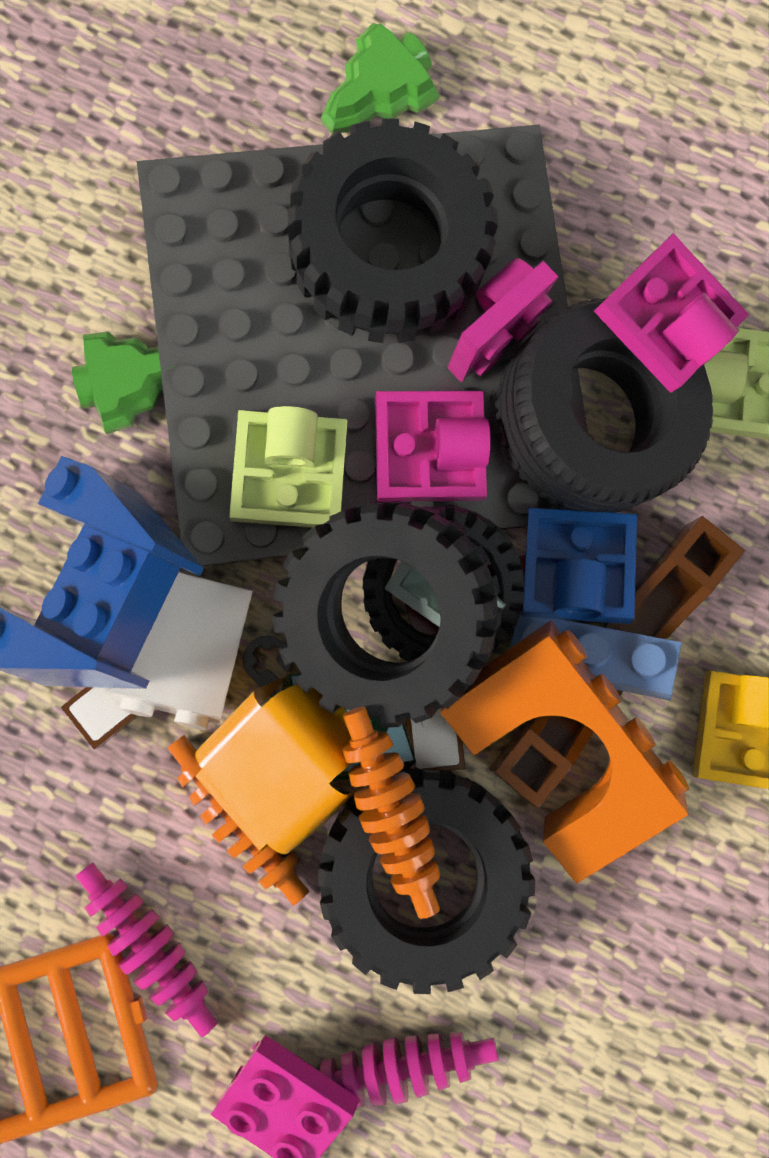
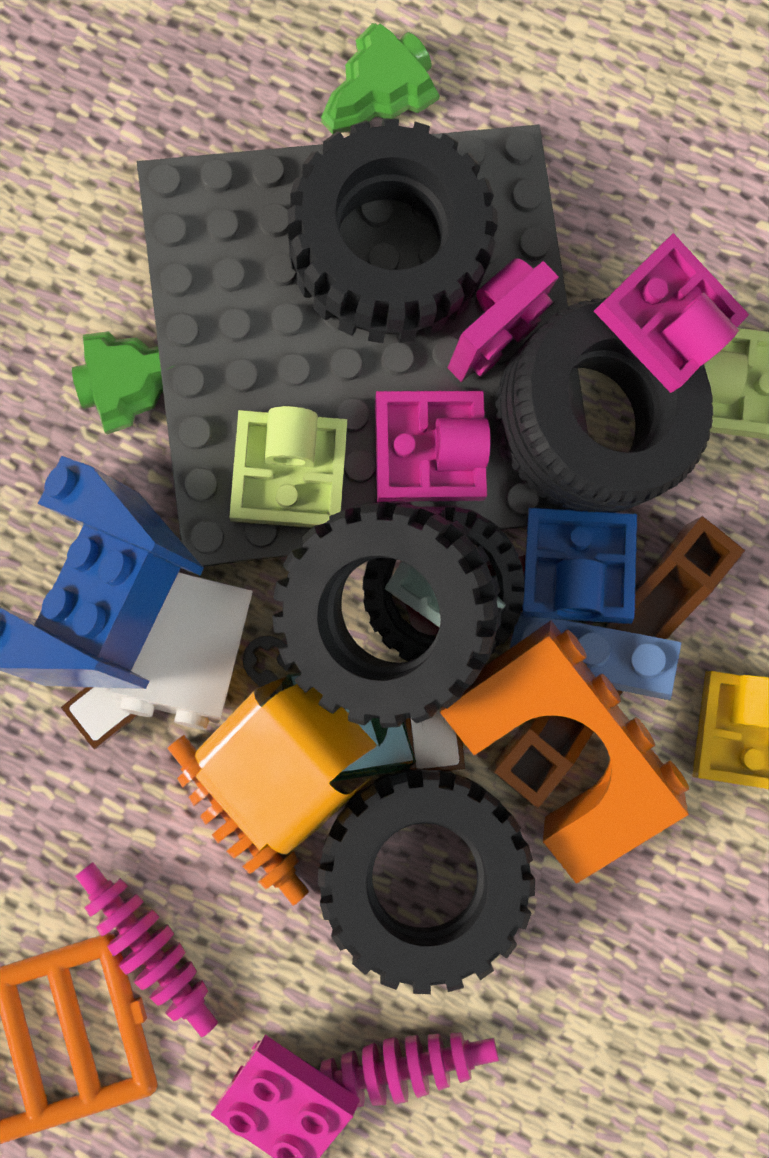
(391, 812): orange piece -> none

